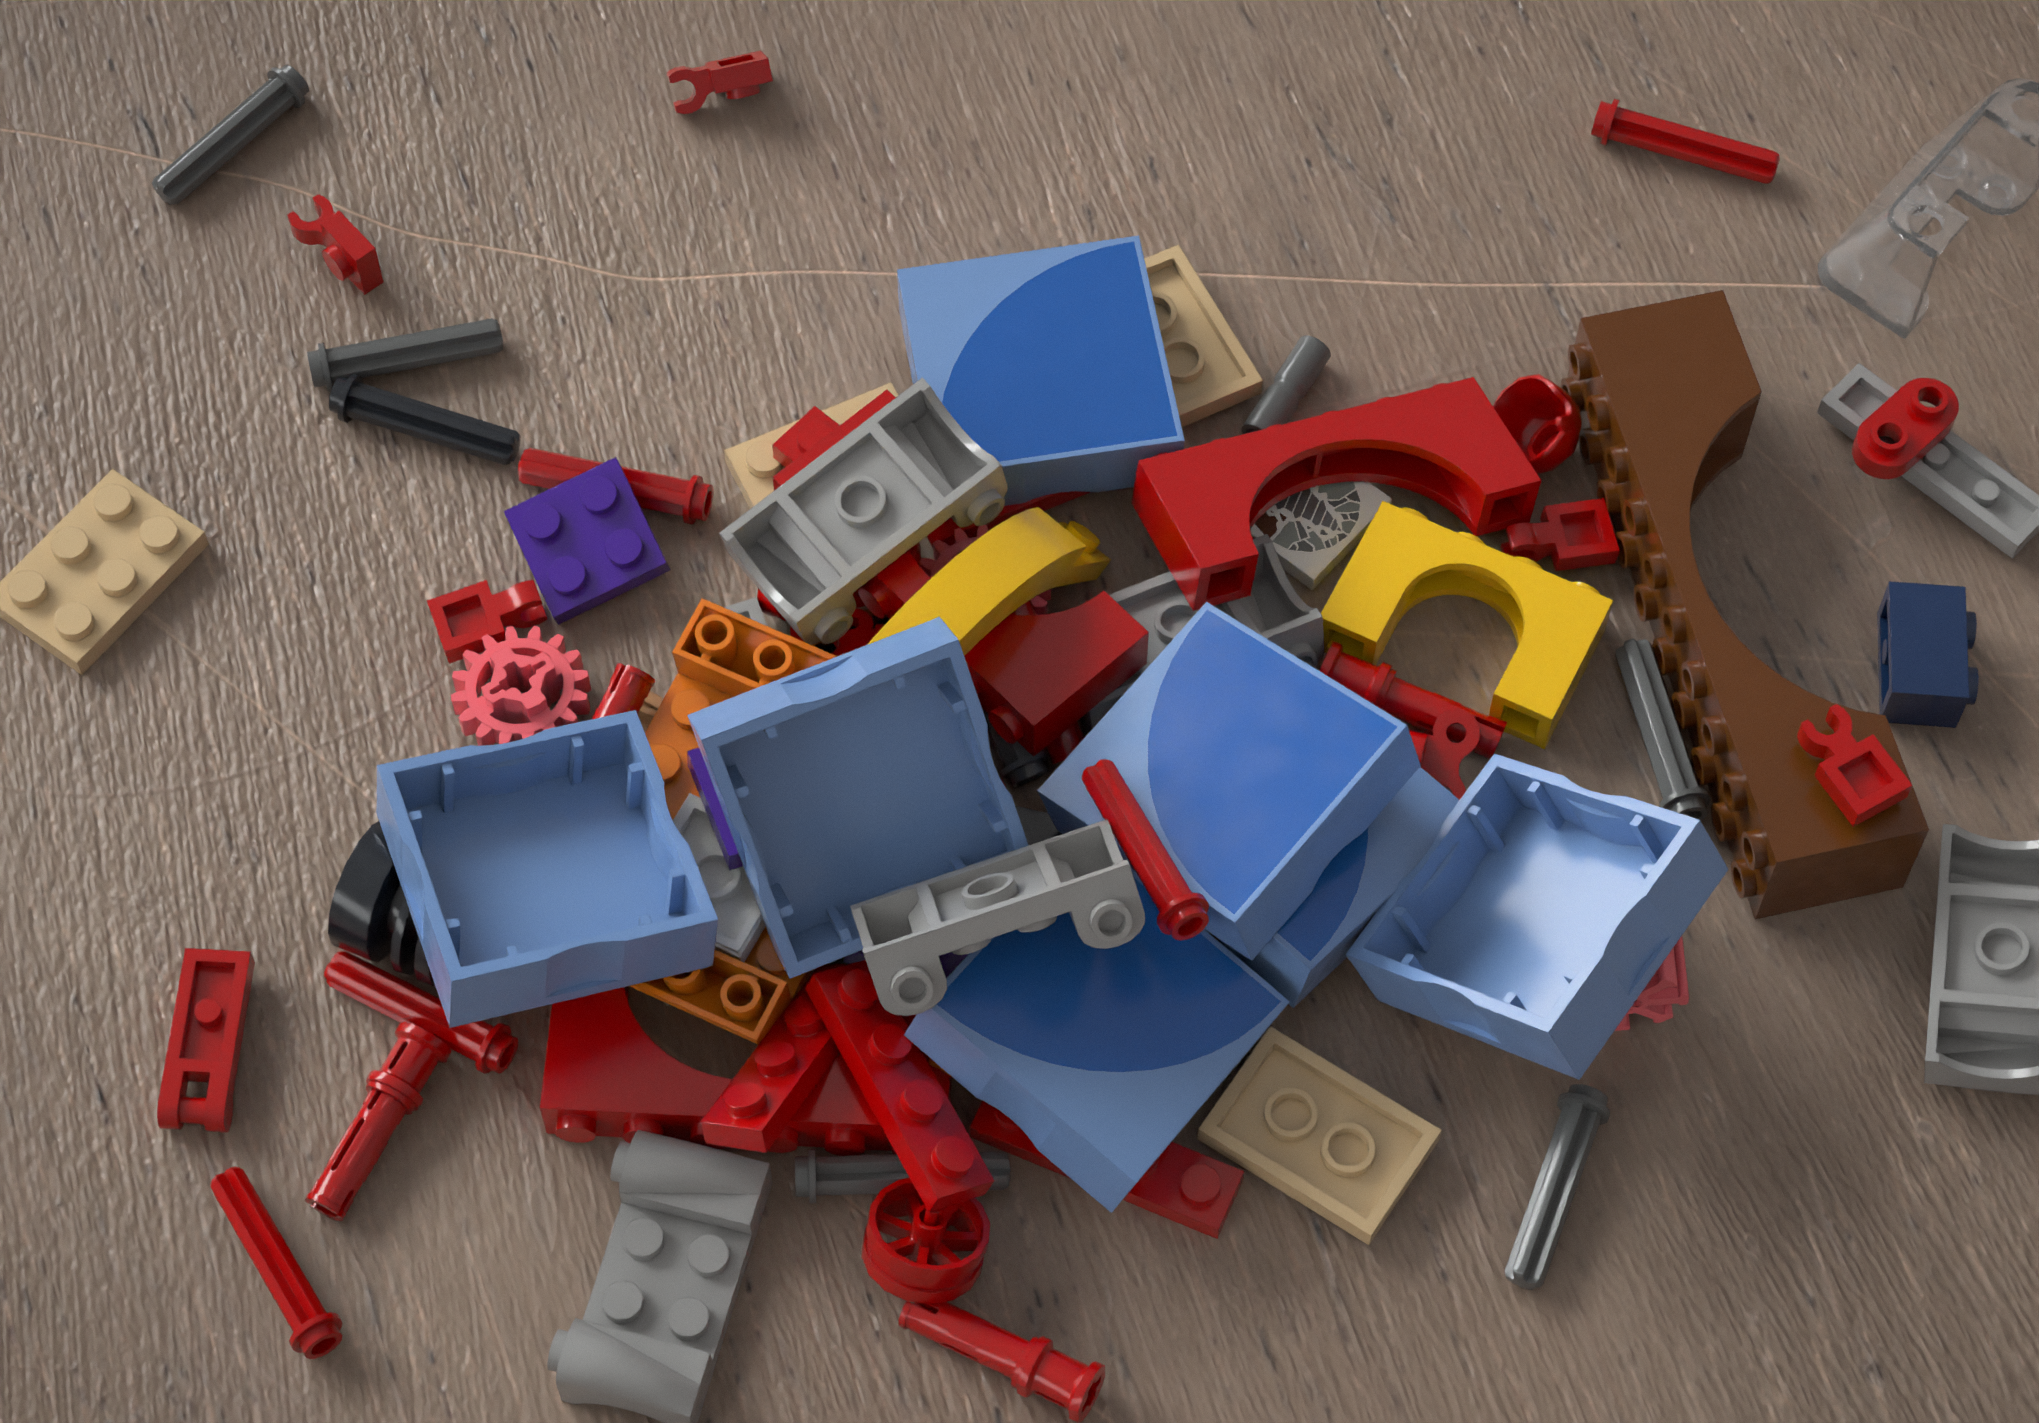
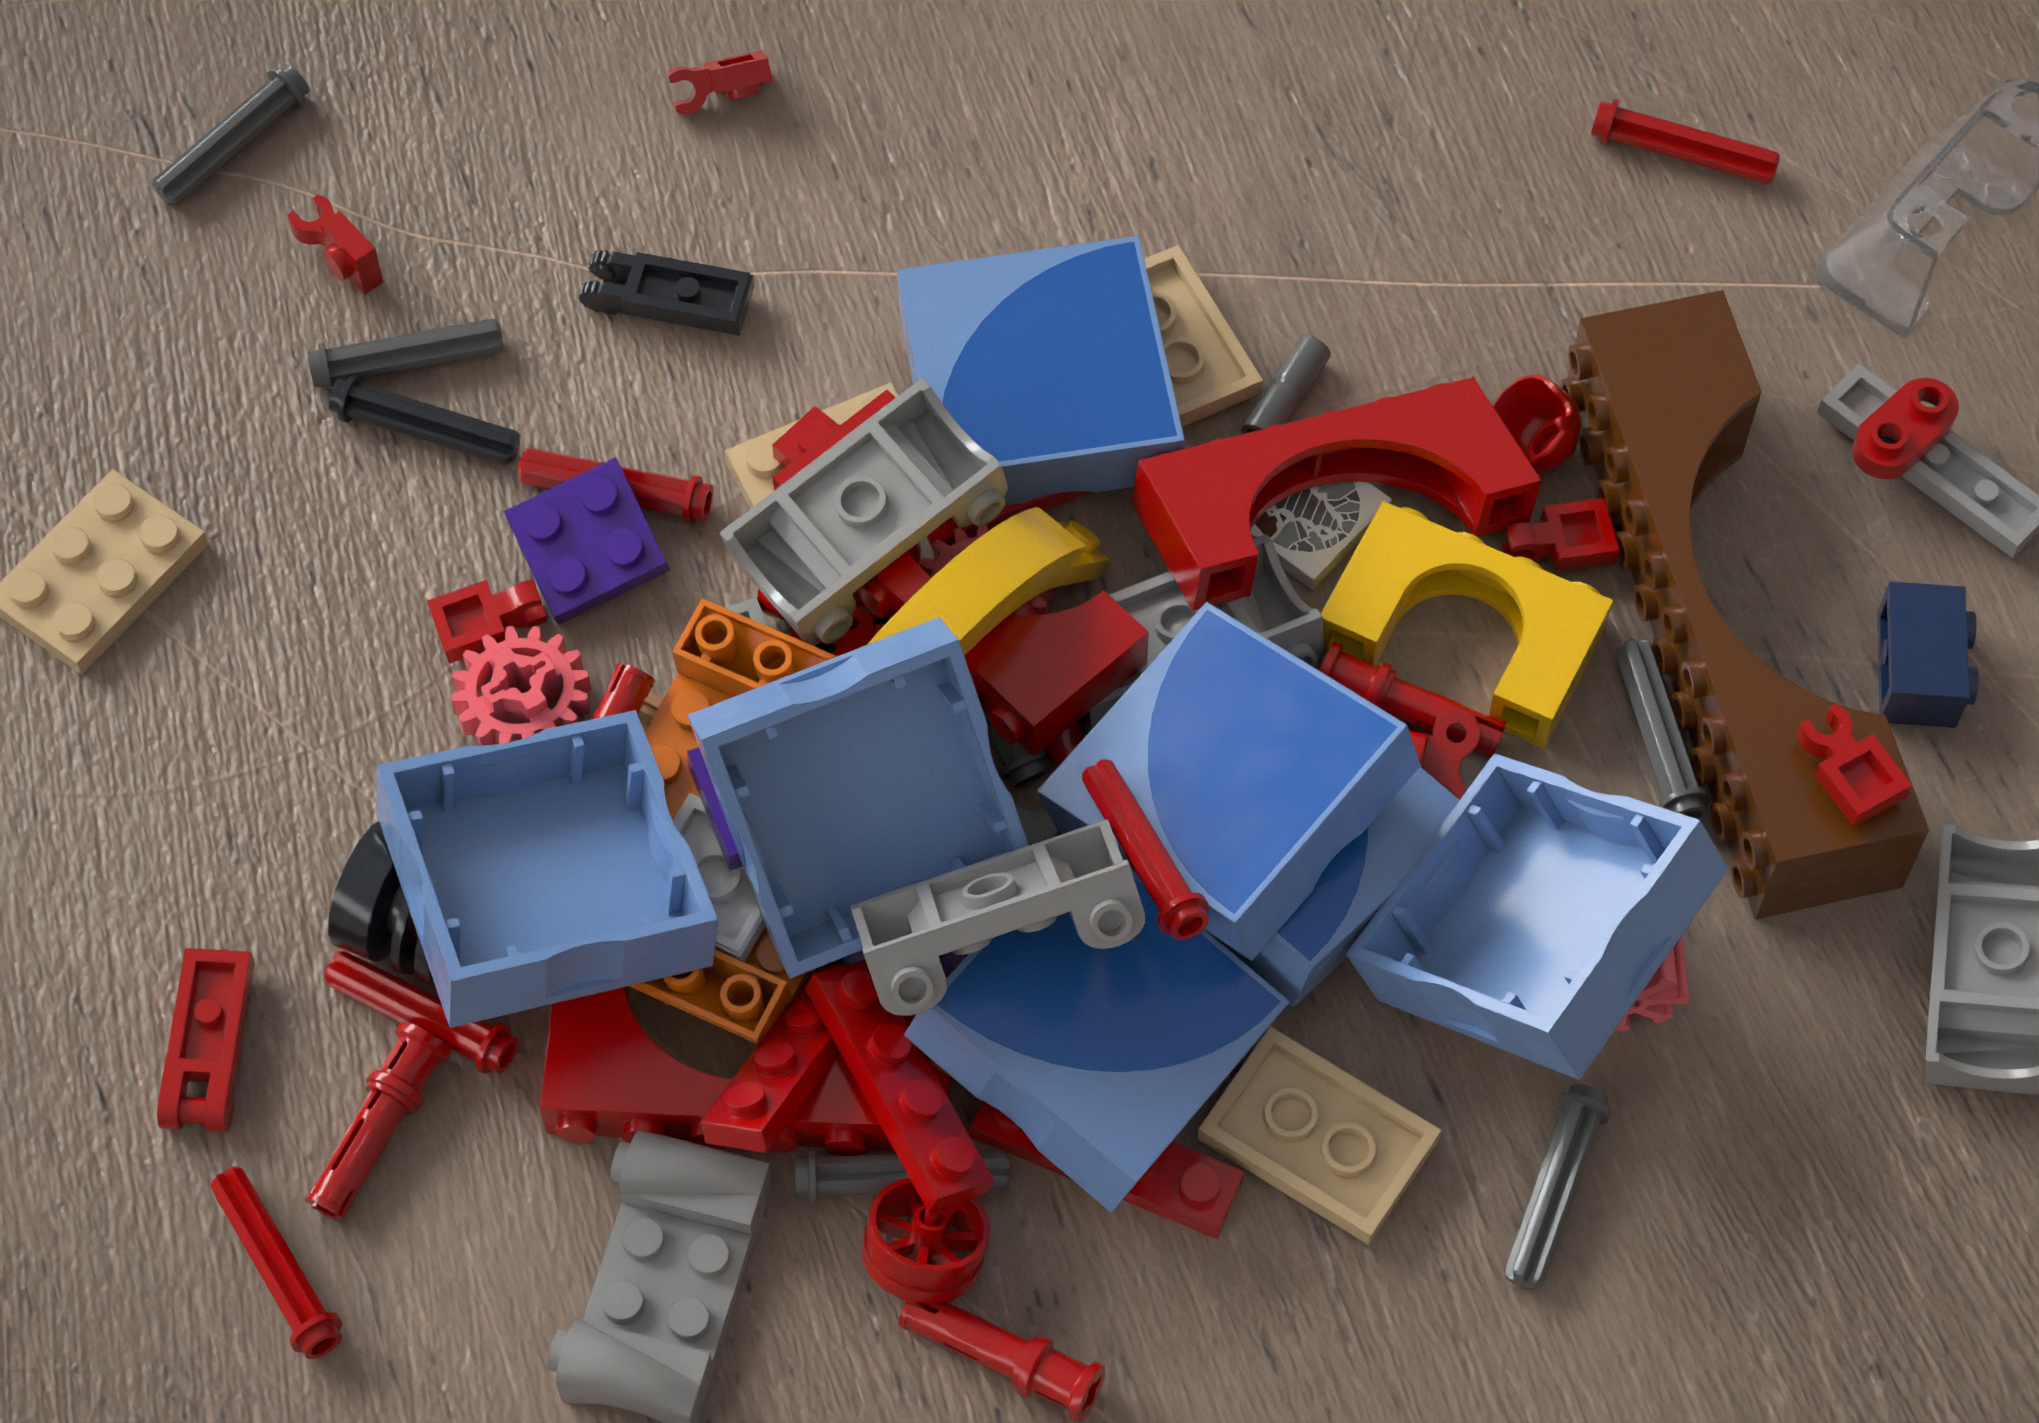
(668, 291): none -> black hinge

